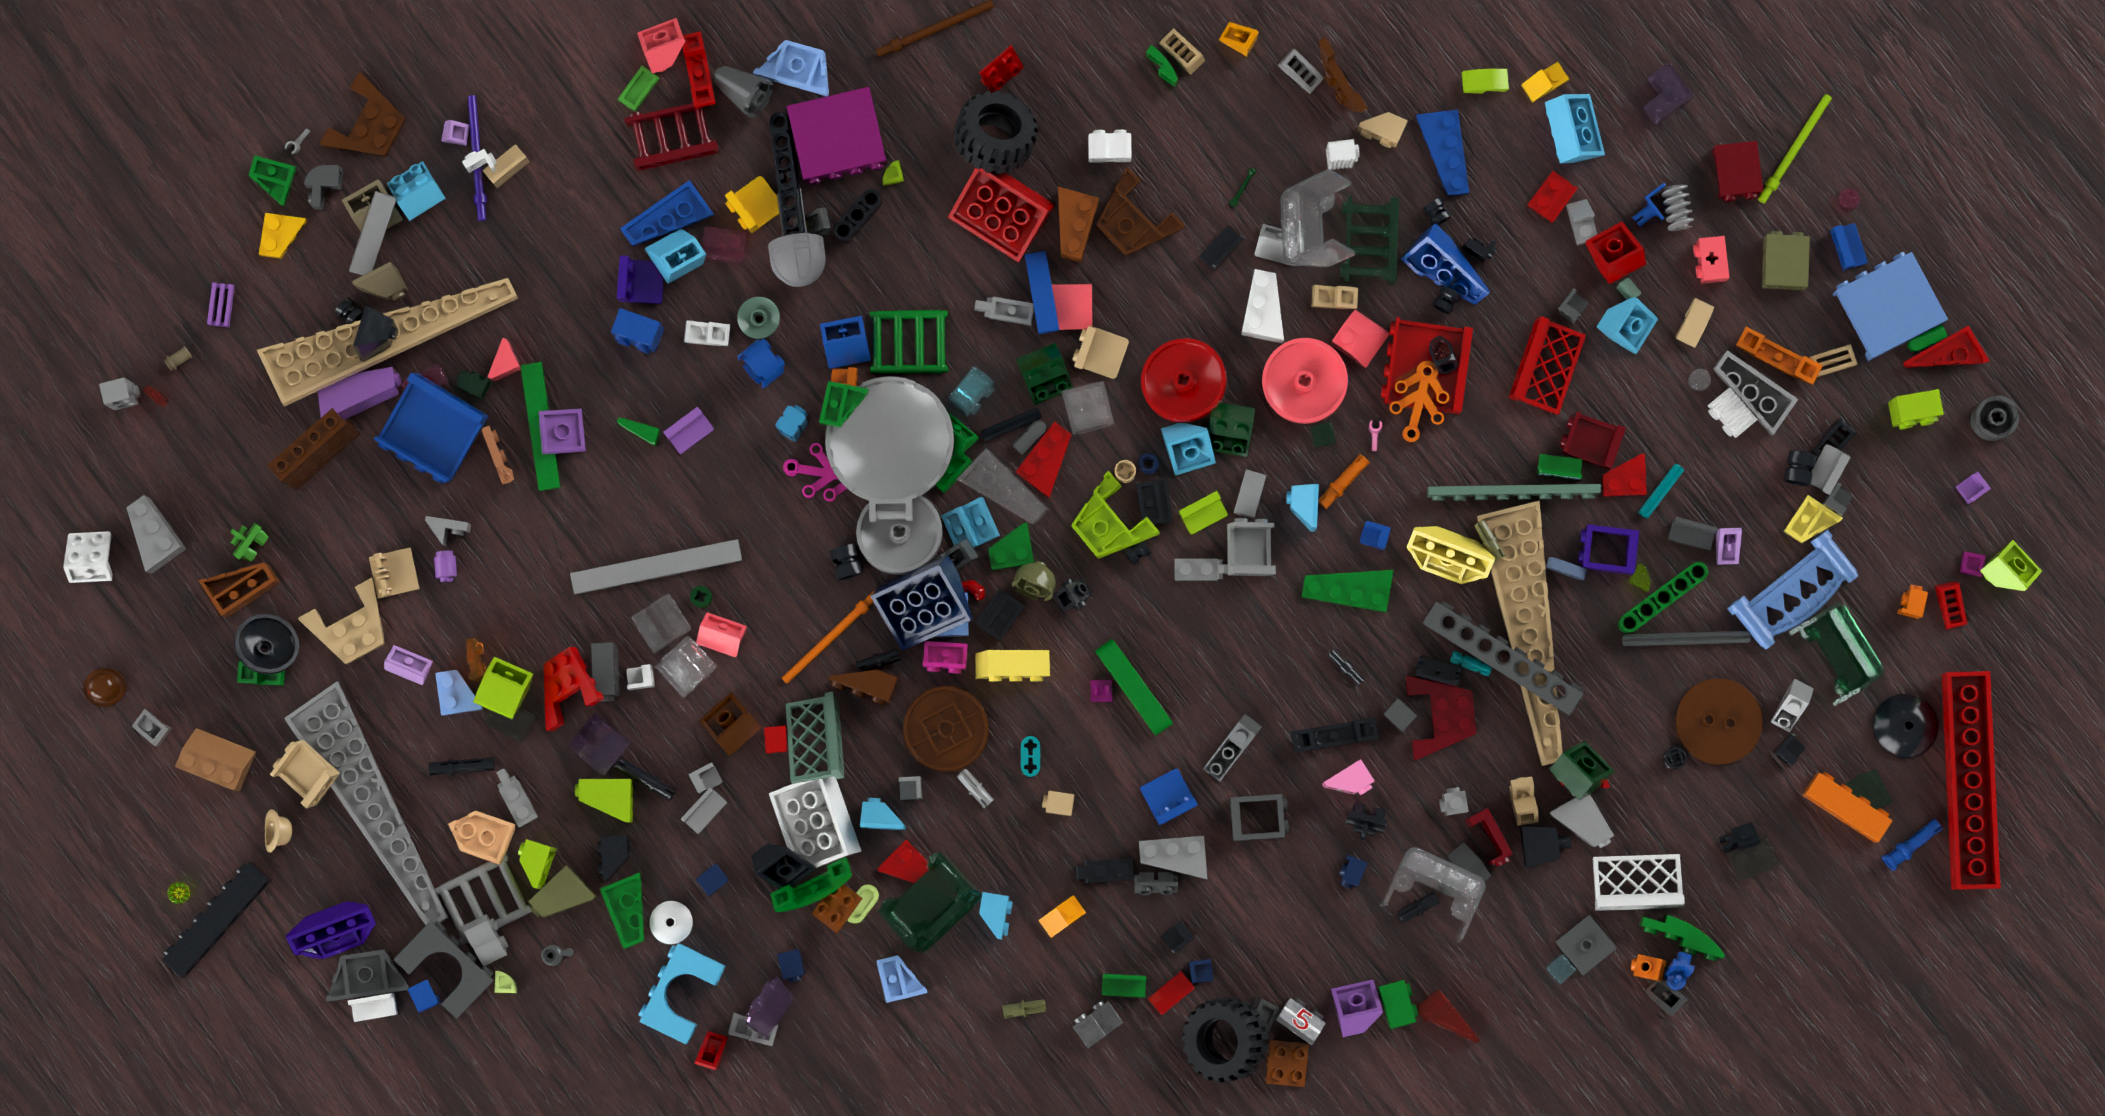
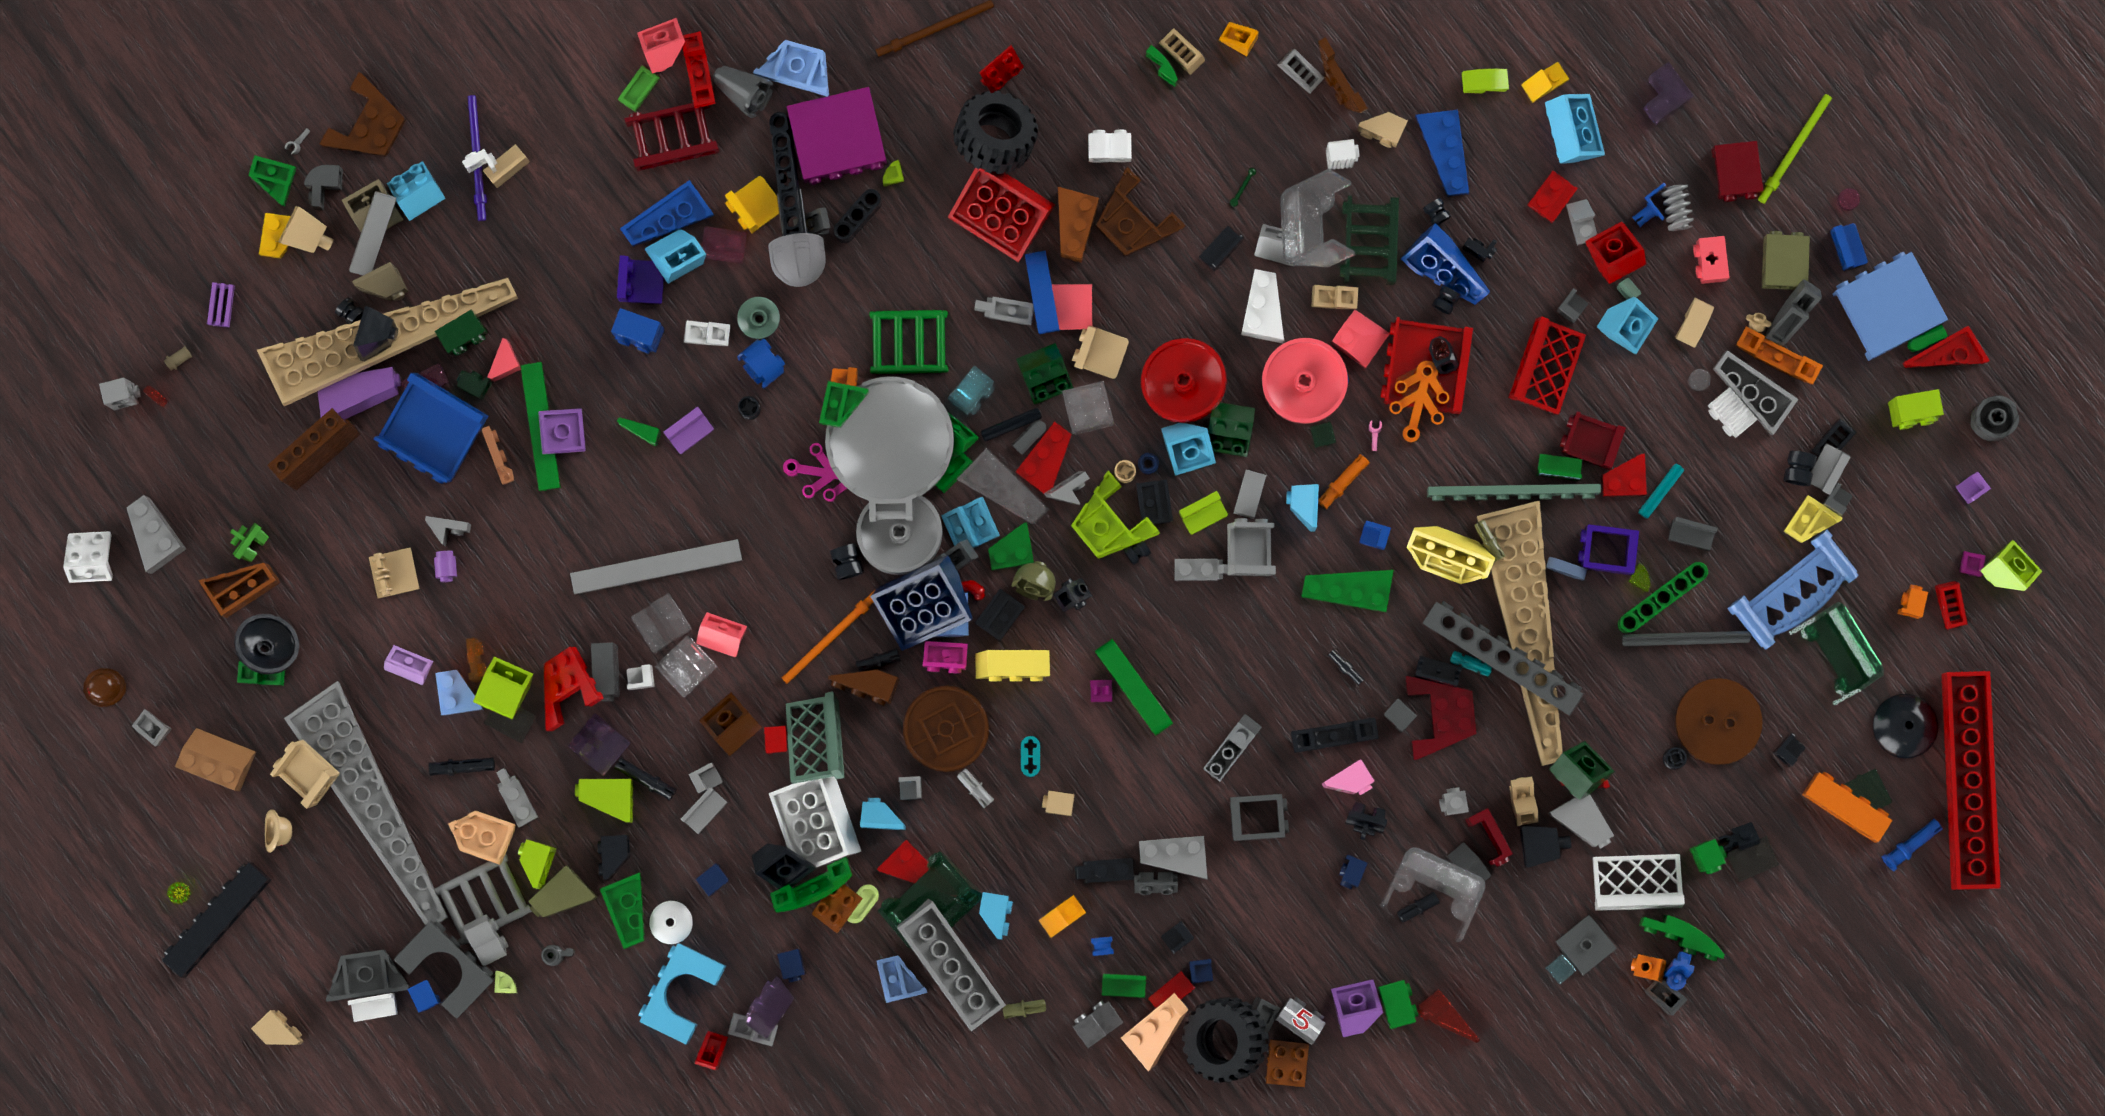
(274, 1030): none -> tan slope
(305, 232): none -> tan torso
(332, 930): dark purple wedge -> none
(354, 634): tan wing -> none
(455, 132): lavender slope -> none
(462, 332): none -> dark green slope
(703, 600): dark green wheel -> none
(746, 406): none -> black wheel
(792, 422): dark azure brick -> none
(845, 342): blue slope -> none
(950, 965): none -> light grey arch
(1064, 490): none -> light grey slope
(1102, 946): none -> blue wheel
(1154, 1031): none -> light nougat wedge
(1168, 796): blue bracket -> none
(1708, 856): none -> green brick
(1728, 545): lavender slope -> none
(1758, 322): none -> tan plate
(1792, 705): light grey slope -> none
(1793, 313): none -> dark grey slope
(1851, 355): tan tile -> none

